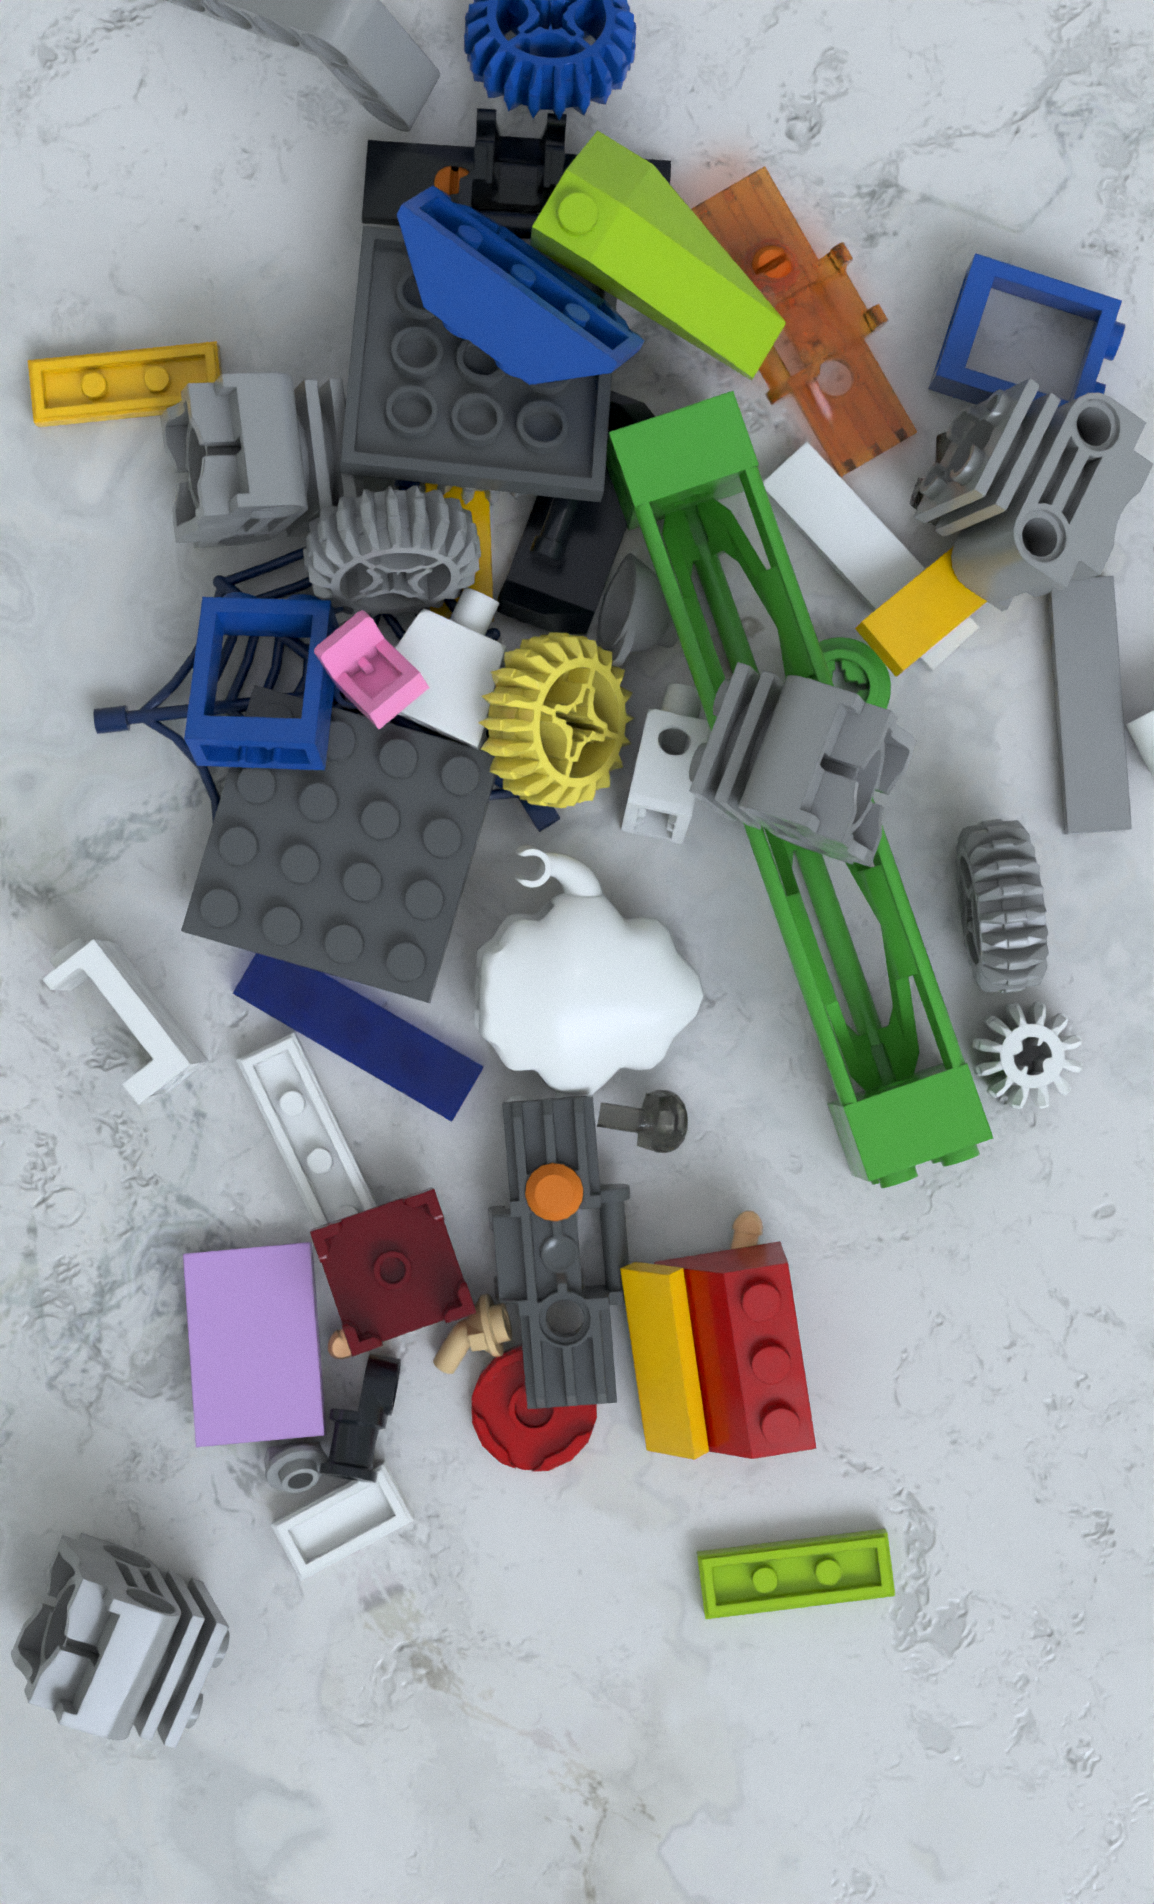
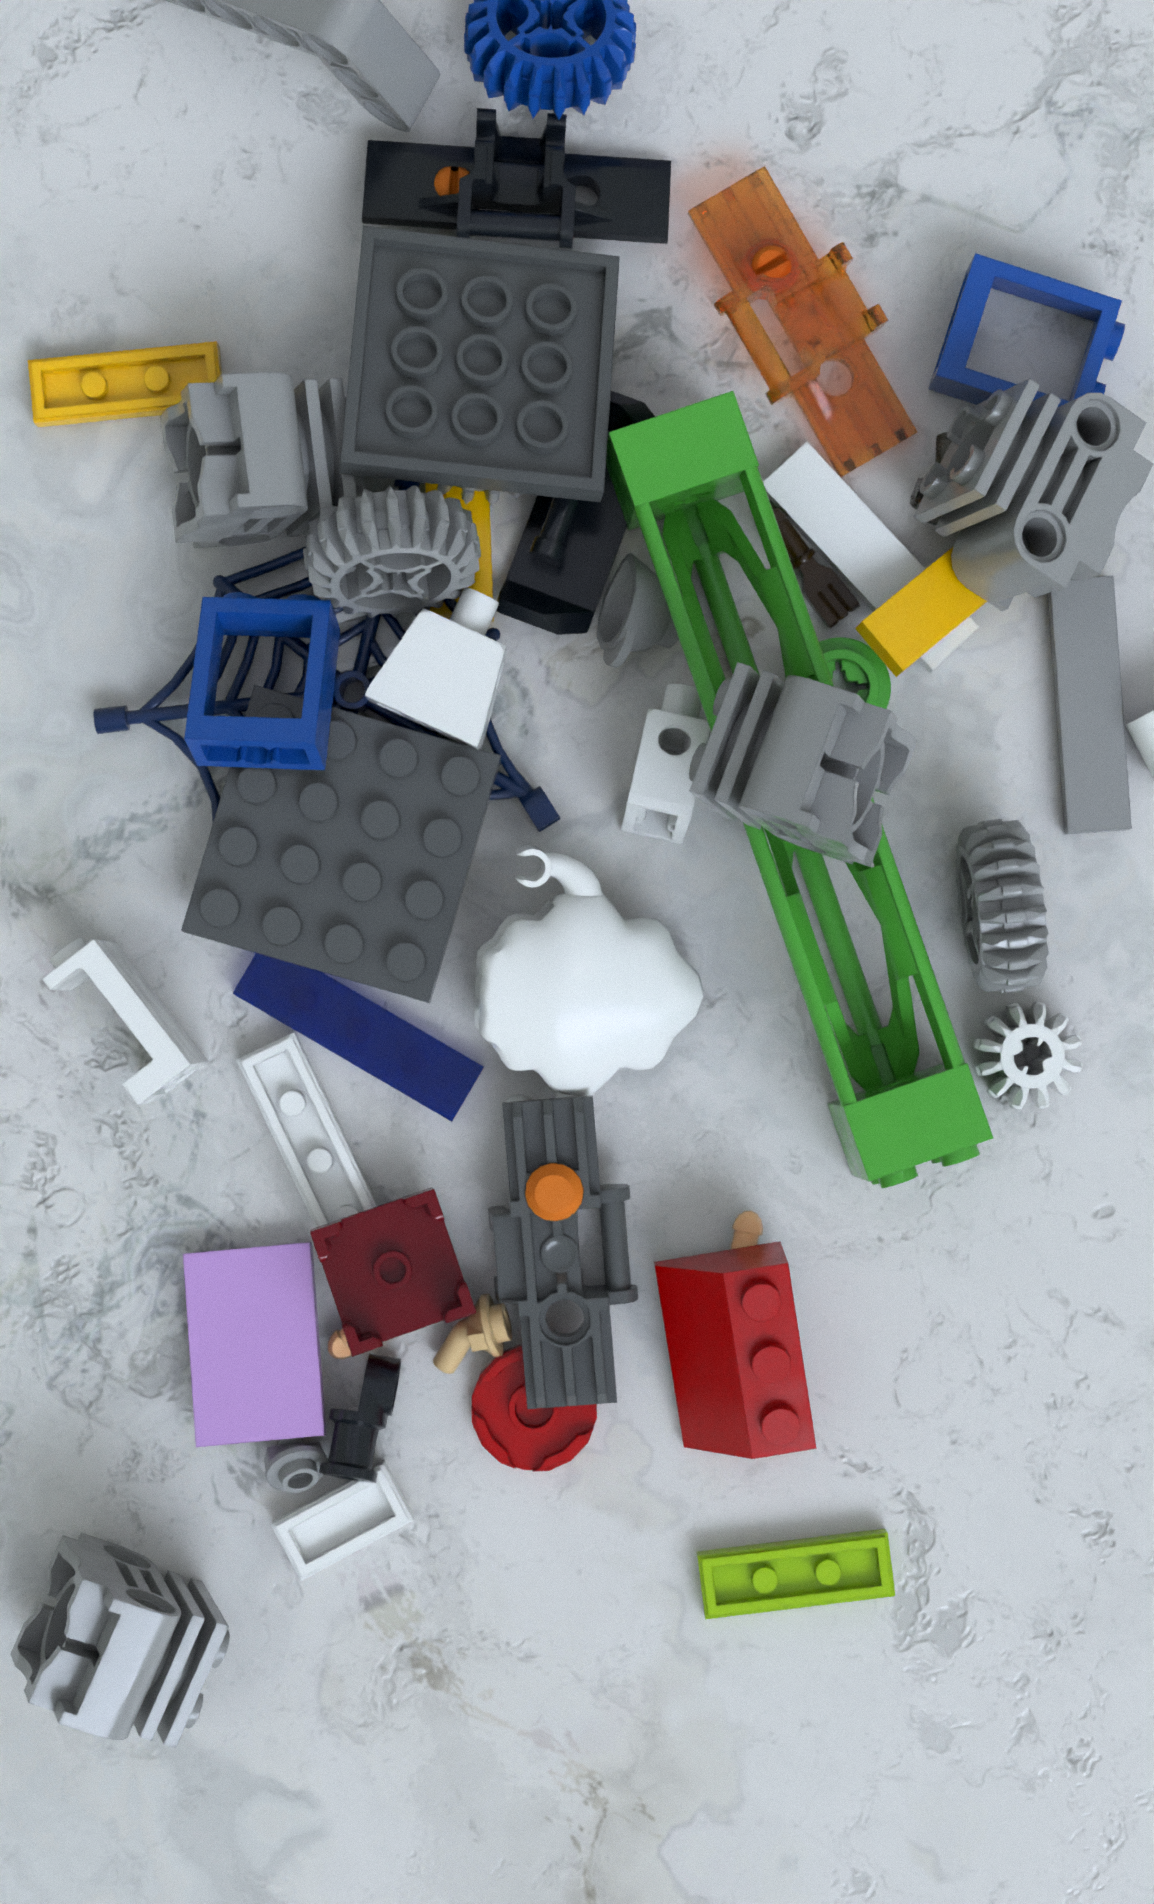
(370, 669): bright pink bracket -> none
(509, 295): blue wedge -> none
(556, 720): light yellow gear -> none
(645, 246): lime wedge -> none
(659, 1121): clear smoke plate -> none
(664, 1359): yellow tile -> none
(820, 584): none -> dark brown piece

